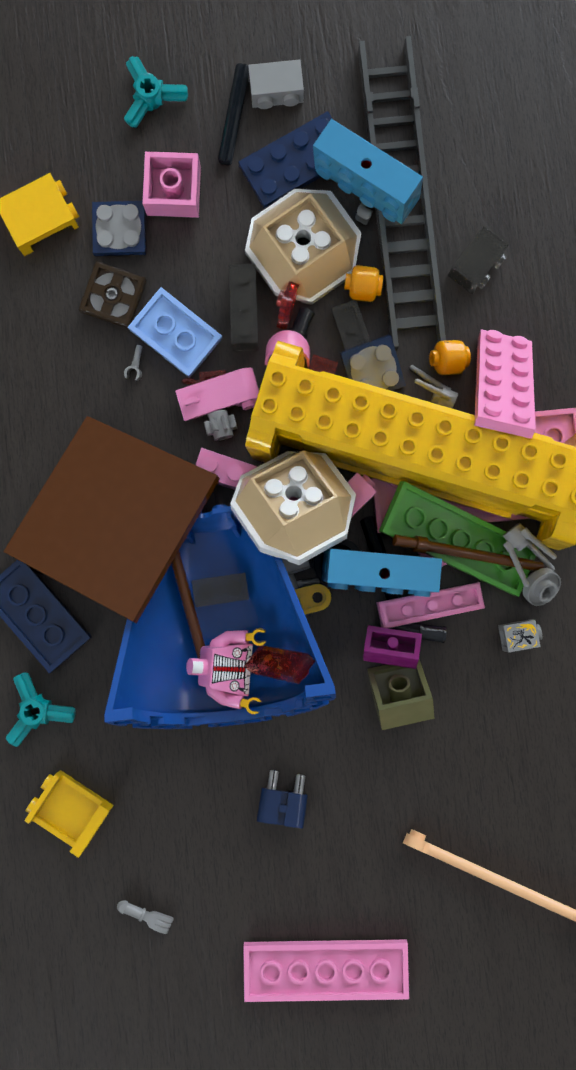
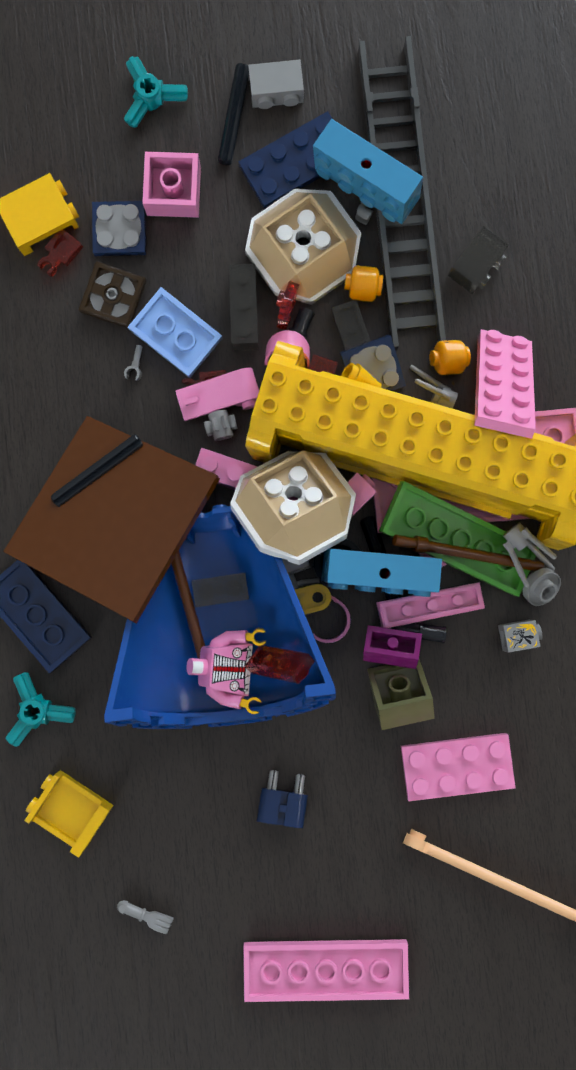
(61, 249): none -> clear red plate
(97, 470): none -> black axle
(346, 628): none -> bright pink helmet
(358, 373): none -> yellow cone
(457, 767): none -> bright pink plate

